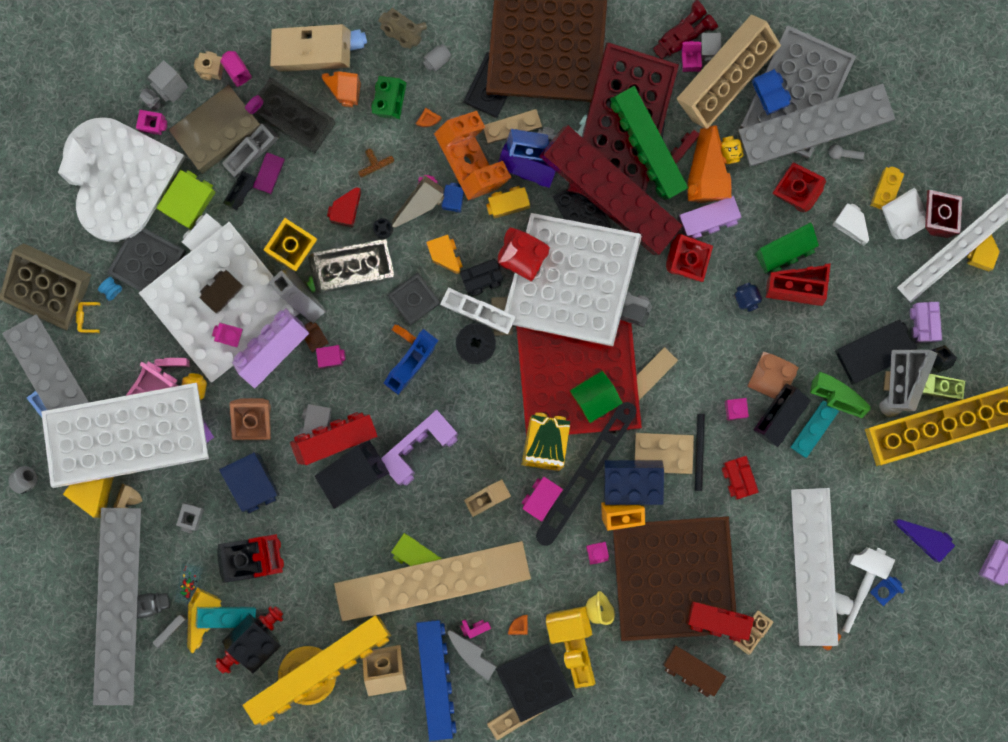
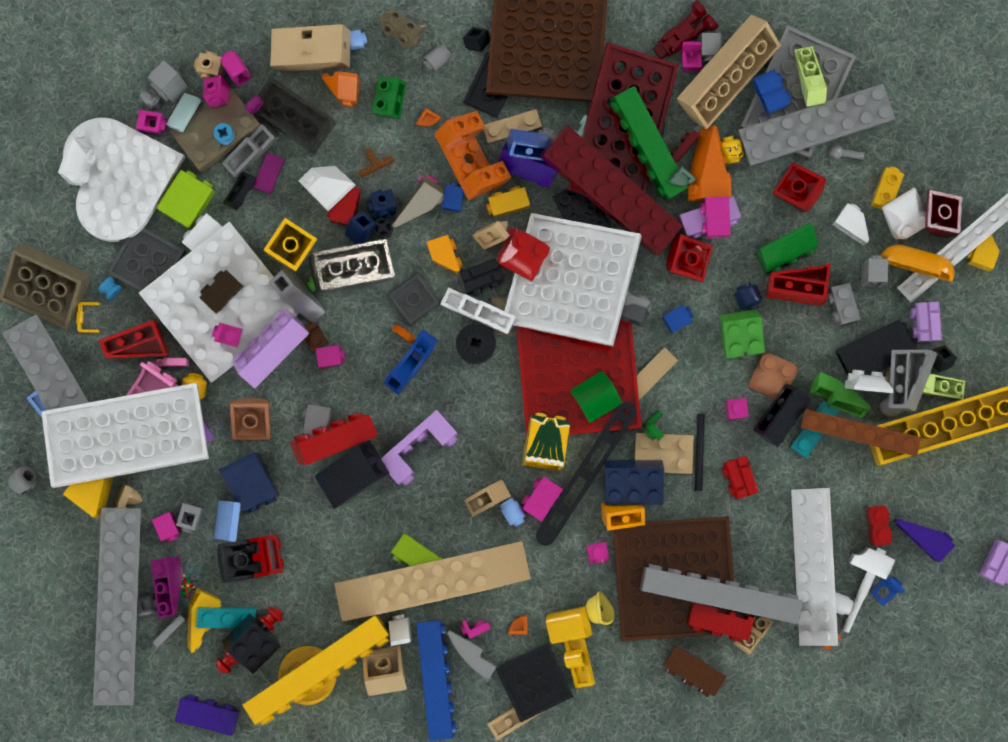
(139, 341): none -> red wedge
(166, 527): none -> dark pink brick
(167, 585): none -> magenta slope
(183, 112): none -> light aqua tile
(207, 714): none -> dark purple brick
(216, 91): none -> dark pink brick
(227, 136): none -> dark azure wheel
(227, 520): none -> light blue tile
(326, 185): none -> white slope
(360, 228): none -> dark blue brick
(382, 204): none -> dark blue brick
(400, 630): none -> white slope
(476, 39): none -> black slope
(491, 234): none -> tan tile
(512, 512): none -> light blue brick
(652, 431): none -> green plate
(678, 319): none -> blue brick
(682, 177): none -> sand green tile
(716, 217): none -> dark pink brick
(721, 595): none -> light grey brick
(742, 333): none -> bright green piece
(810, 76): none -> yellowish green slope
(843, 304): none -> light grey brick
(861, 432): none -> dark orange plate
(873, 382): none -> white slope
(874, 272): none -> light grey brick
(879, 531): none -> red brick
(919, 261): none -> light orange brick

